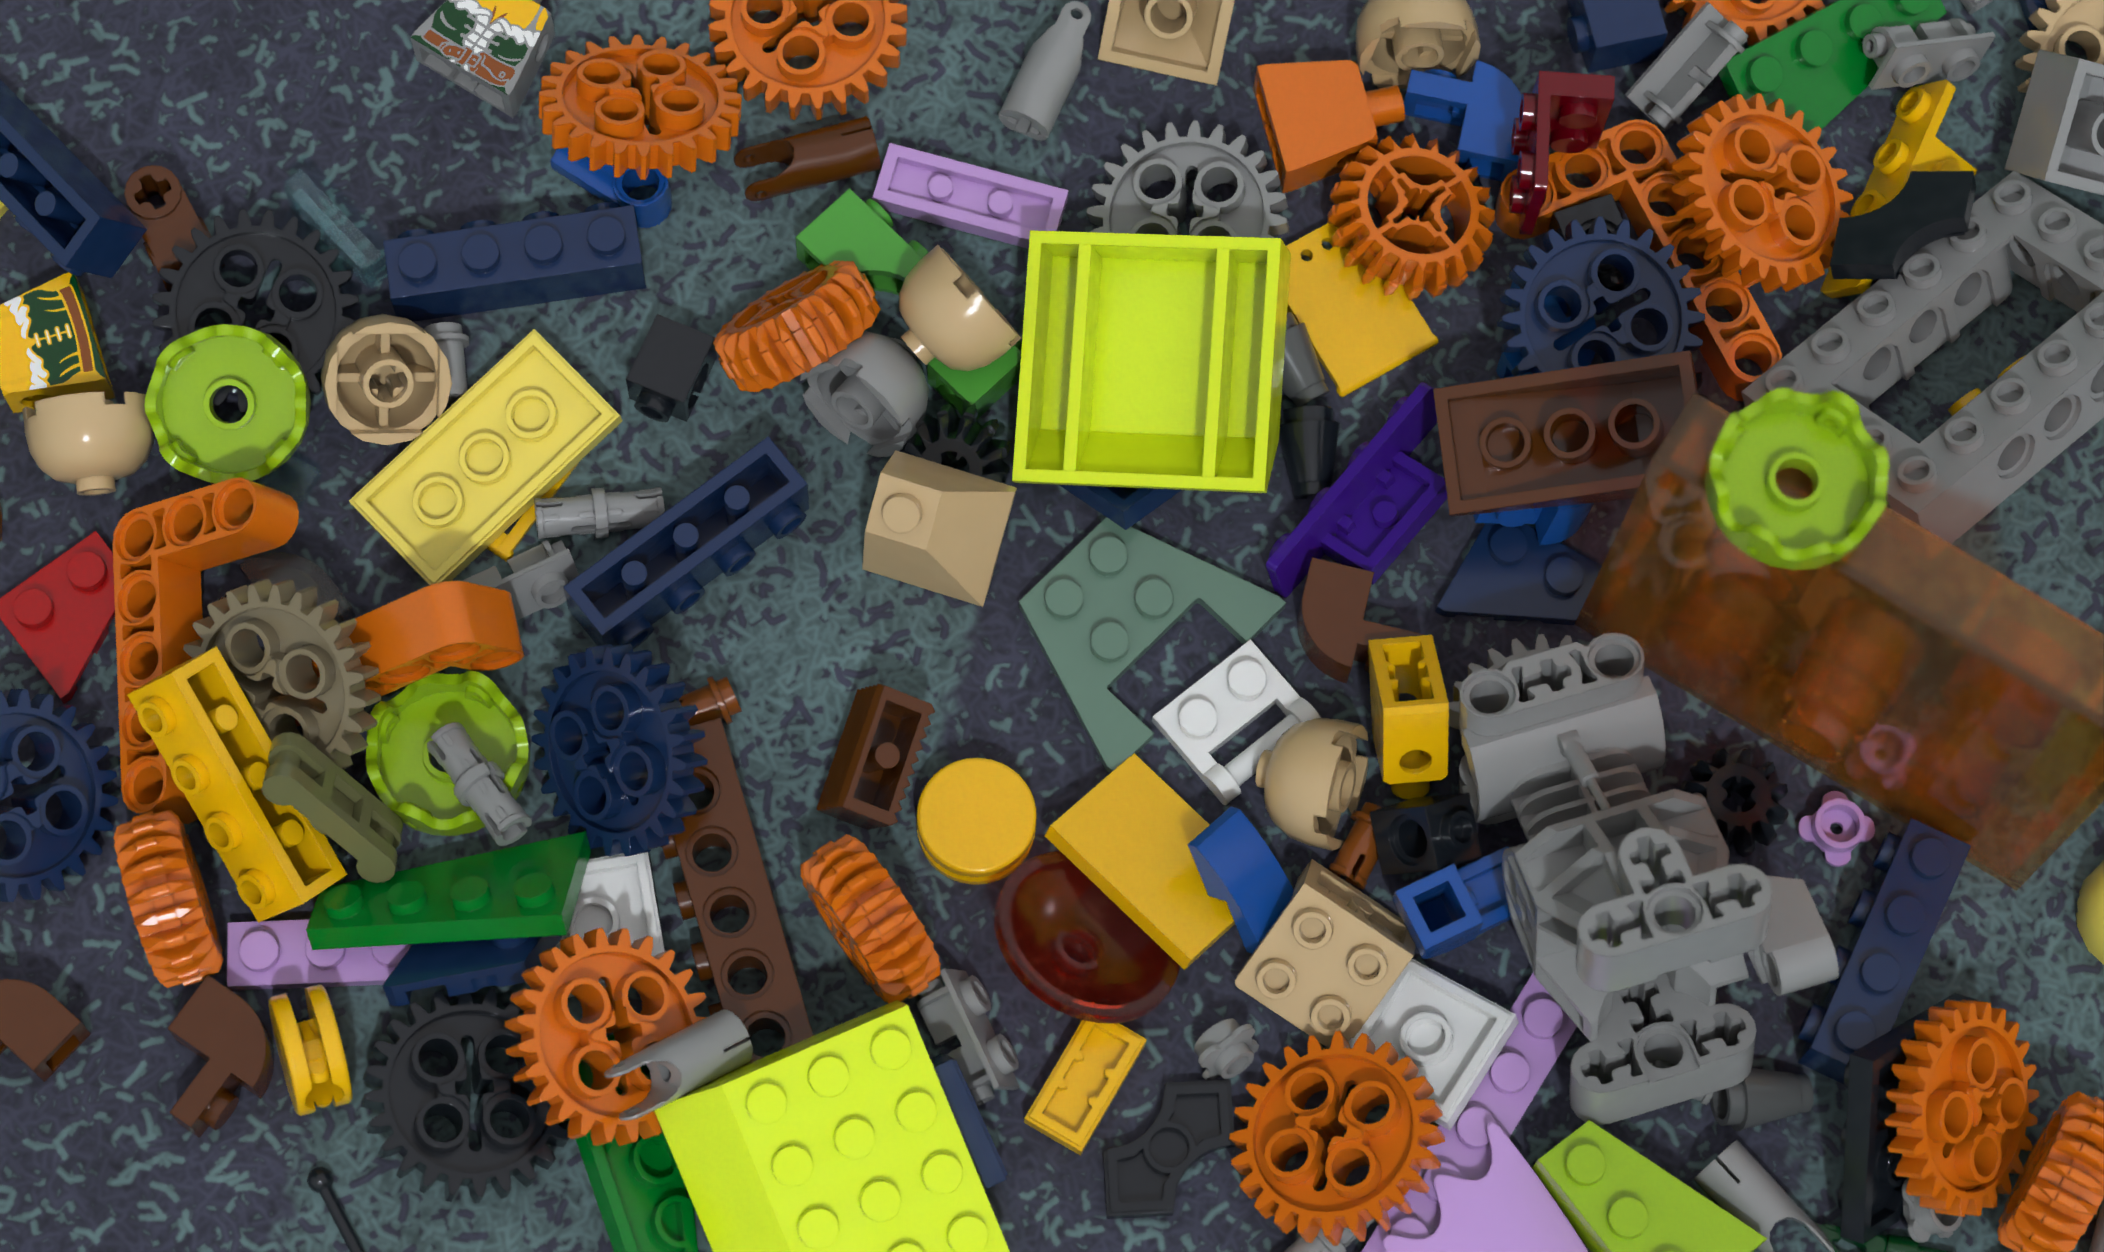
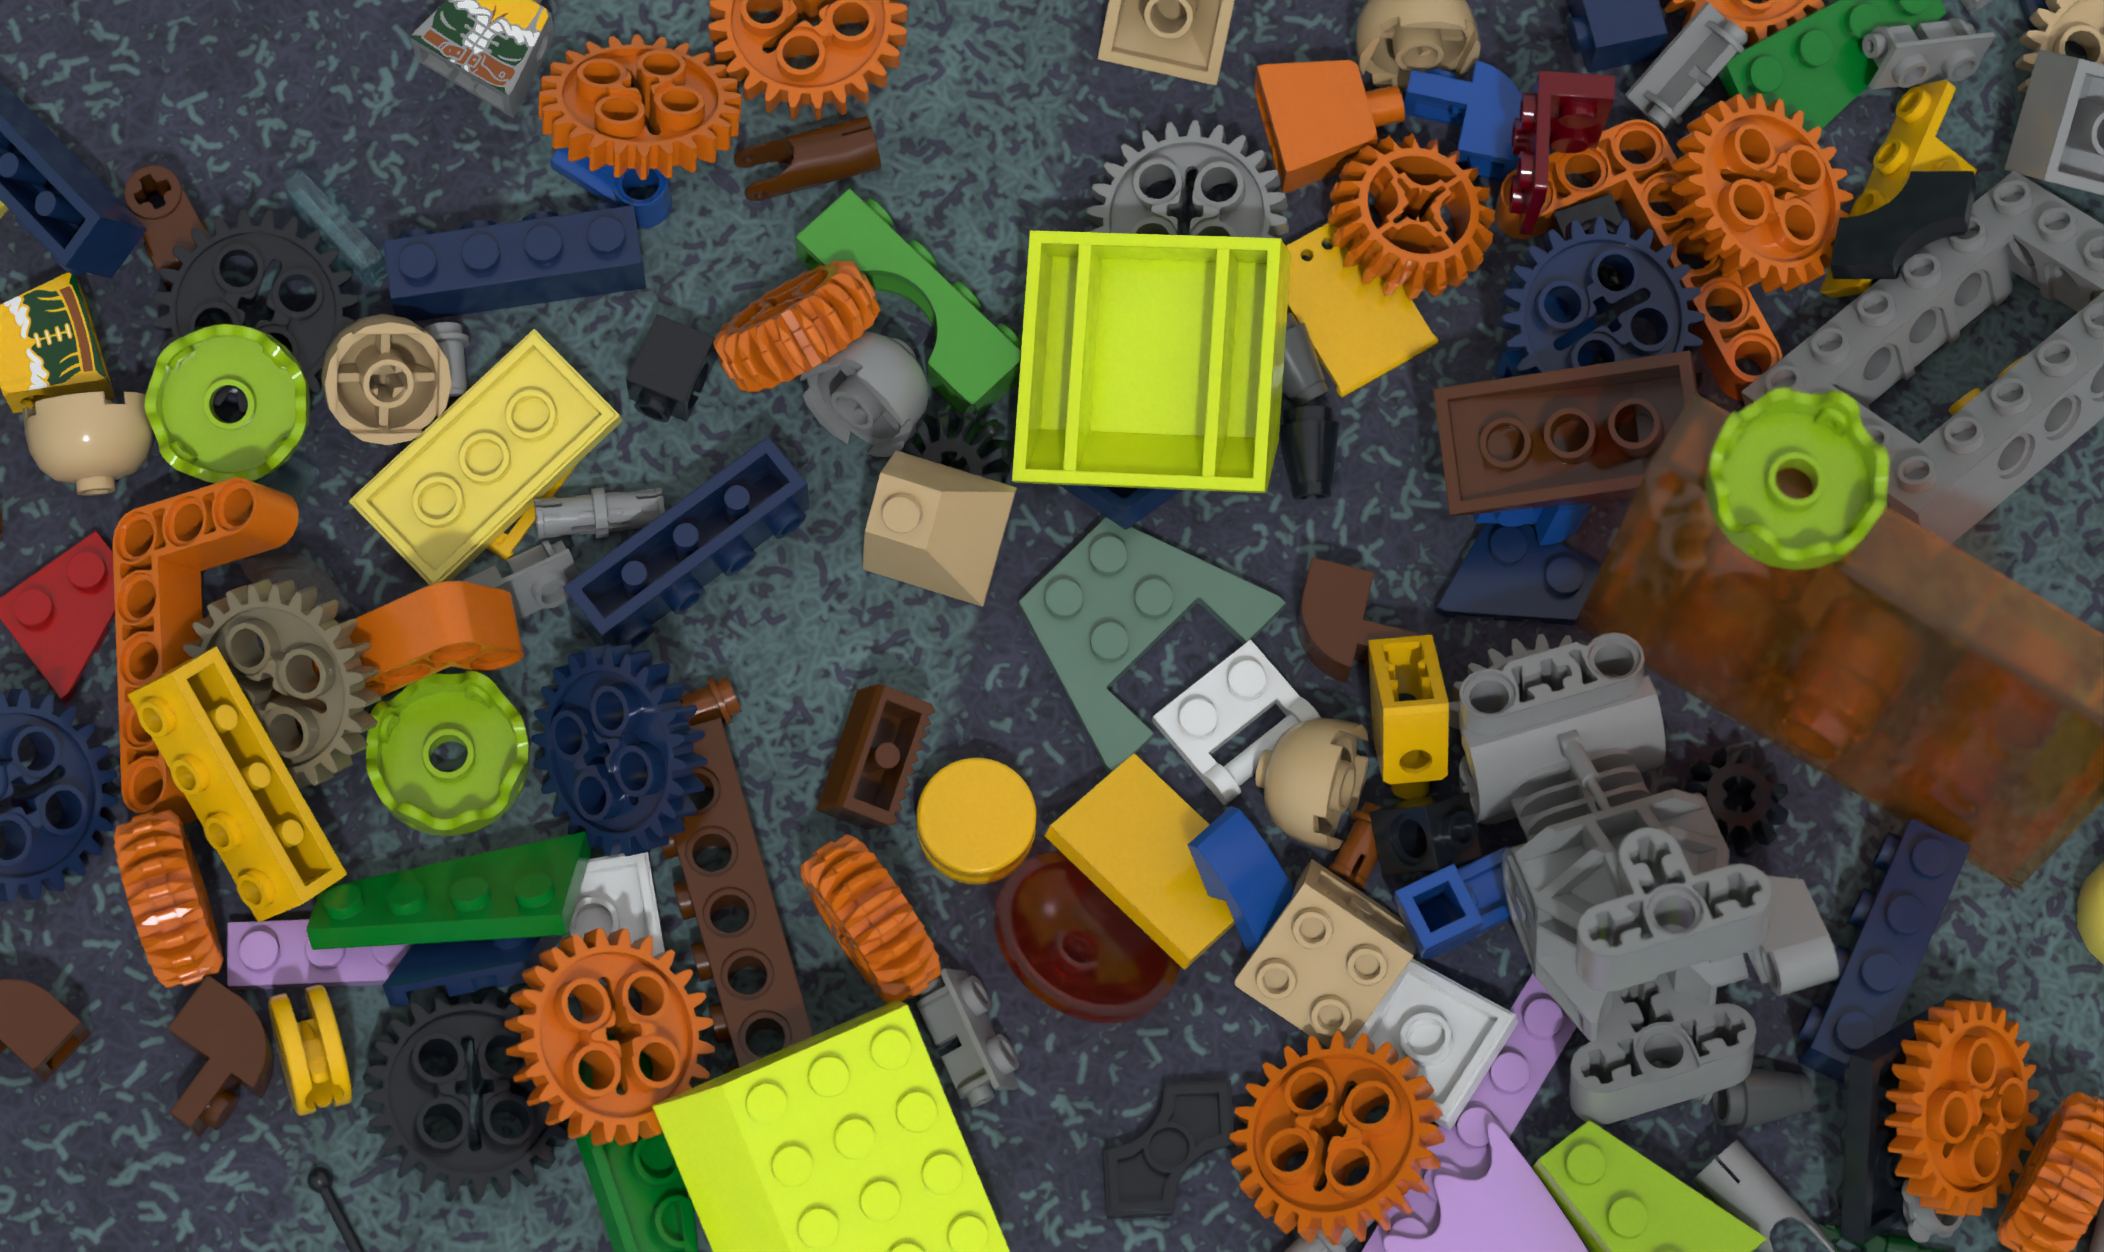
(334, 804): olive plate -> none
(479, 784): light grey pin -> none
(688, 1060): light grey piece -> none
(951, 316): tan cylinder -> none
(967, 196): lavender plate -> none
(970, 1122): dark blue tile -> none
(1047, 75): light grey piece -> none
(1084, 1083): yellow plate -> none
(1226, 1049): light grey plate -> none
(1372, 505): dark purple bracket -> none
(1836, 810): lavender plate -> none

